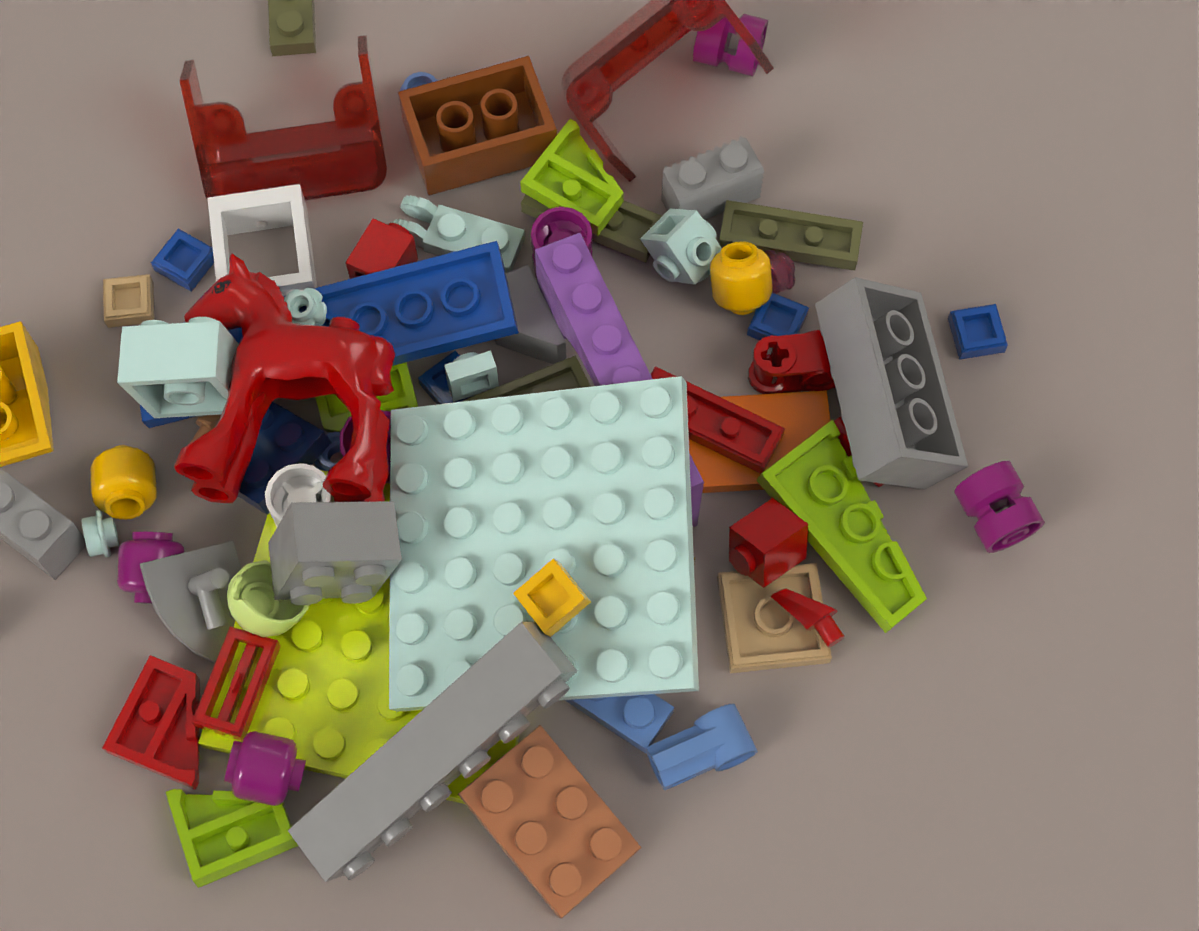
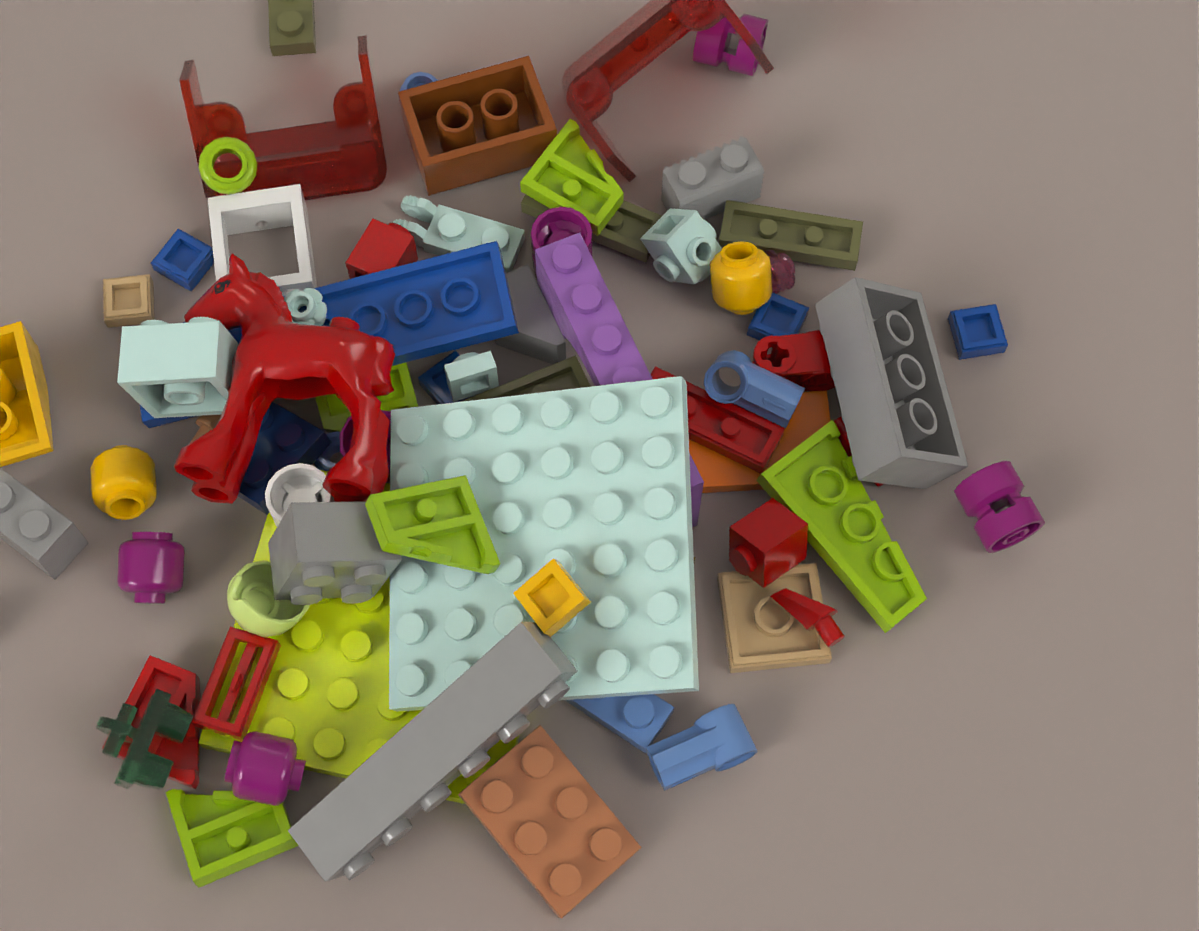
(99, 534): light aqua plate -> none
(139, 764): none -> clear green hips
(192, 595): light grey shield -> none
(223, 146): none -> lime piece
(434, 525): none -> lime wing
(758, 391): none -> medium blue piece

